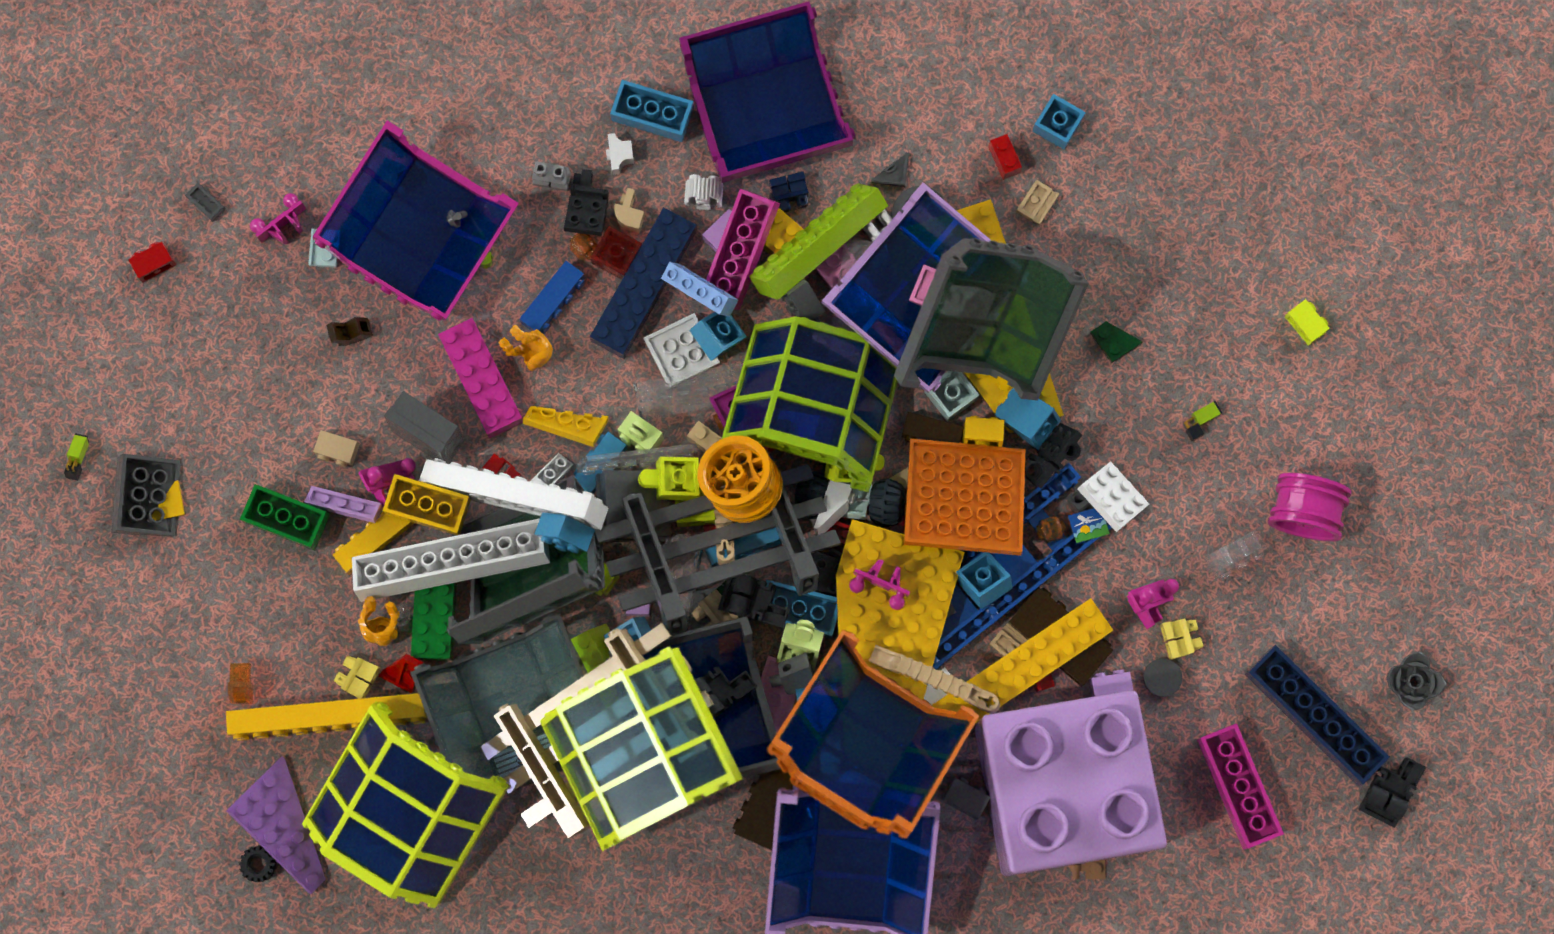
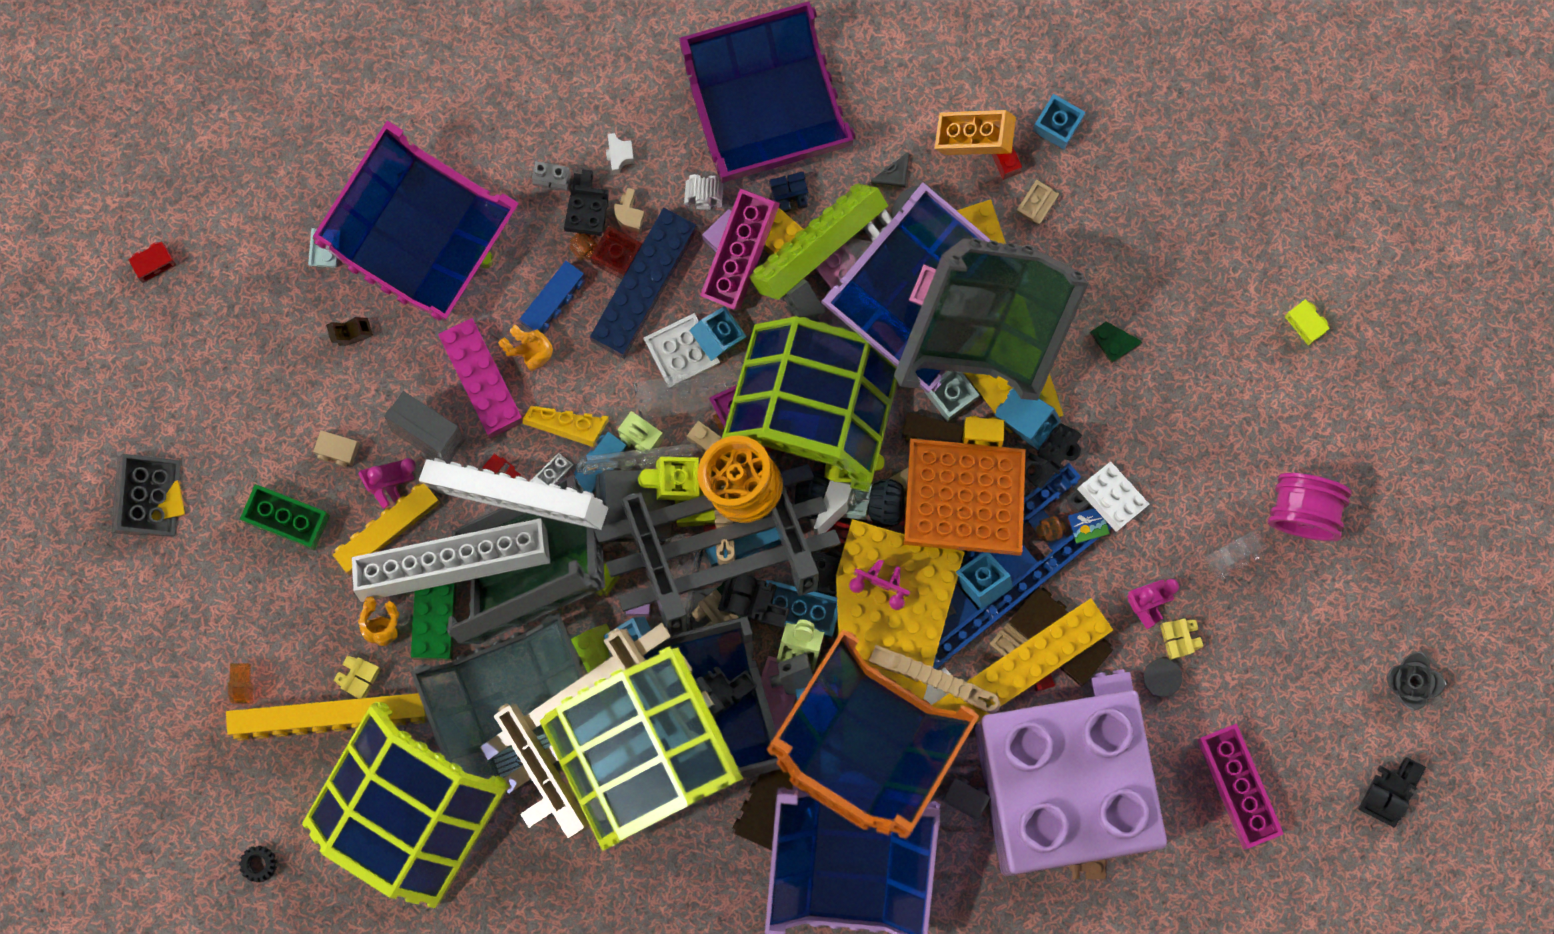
(75, 456): piece -> none
(205, 202): dark grey plate -> none
(273, 228): dark pink piece -> none
(275, 819): medium lavender wing -> none
(343, 504): lavender plate -> none
(400, 672): red wing -> none
(426, 505): yellow brick -> none
(454, 218): dark grey plate -> none
(564, 532): dark azure brick -> none
(652, 111): dark azure brick -> none
(699, 289): light blue brick -> none
(975, 132): none -> light orange brick
(1201, 417): piece -> none
(1317, 715): dark blue brick -> none

